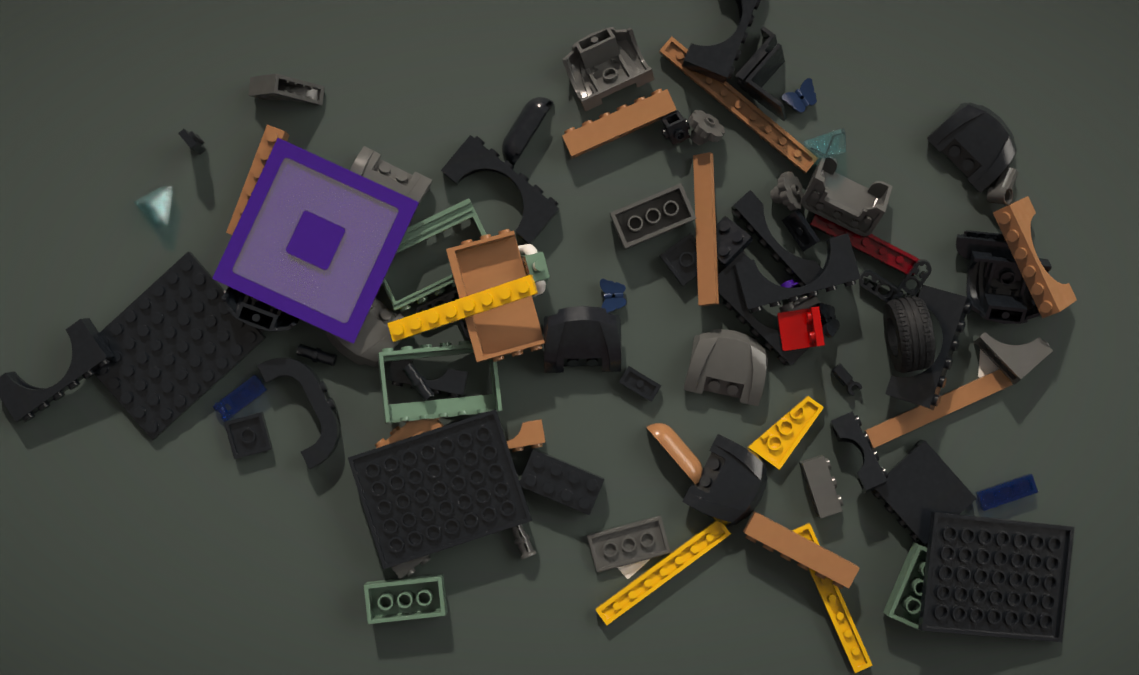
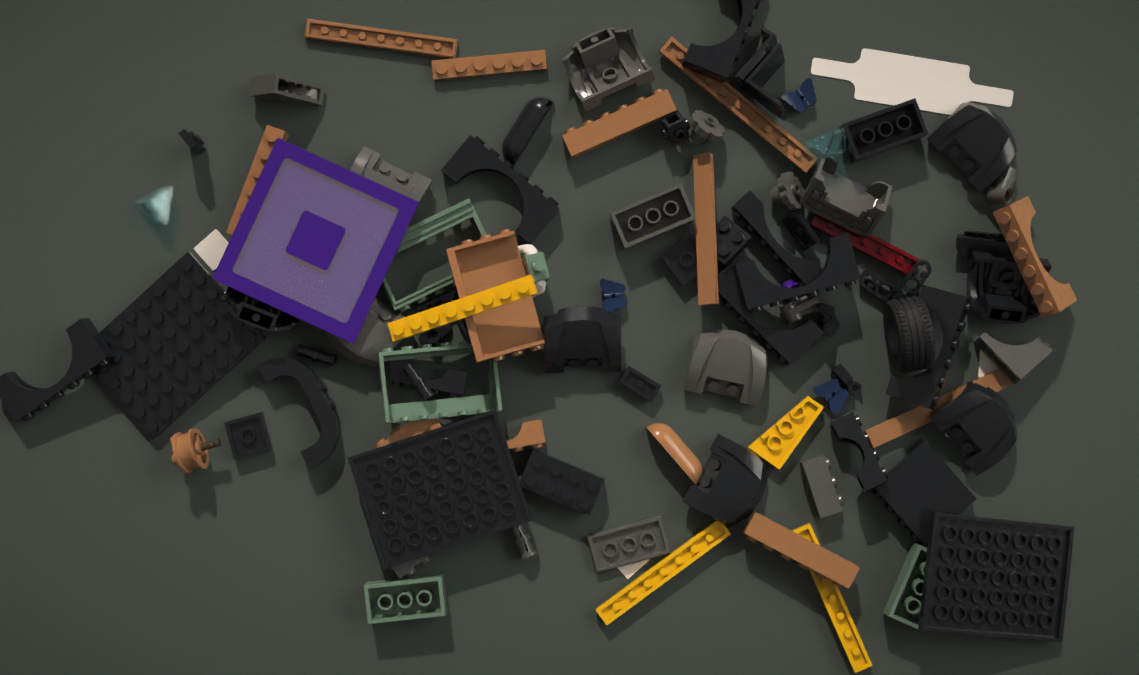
(191, 450): none -> medium nougat wheel
(212, 249): none -> white sticker
(240, 397): clear blue plate -> none
(381, 38): none -> medium nougat tile
(439, 332): none -> black animal
(489, 65): none -> medium nougat plate
(800, 329): red bracket -> none
(825, 390): none -> dark blue animal
(884, 130): none -> black brick
(899, 78): none -> white sticker
(978, 425): none -> black piece
(1006, 492): clear blue plate -> none

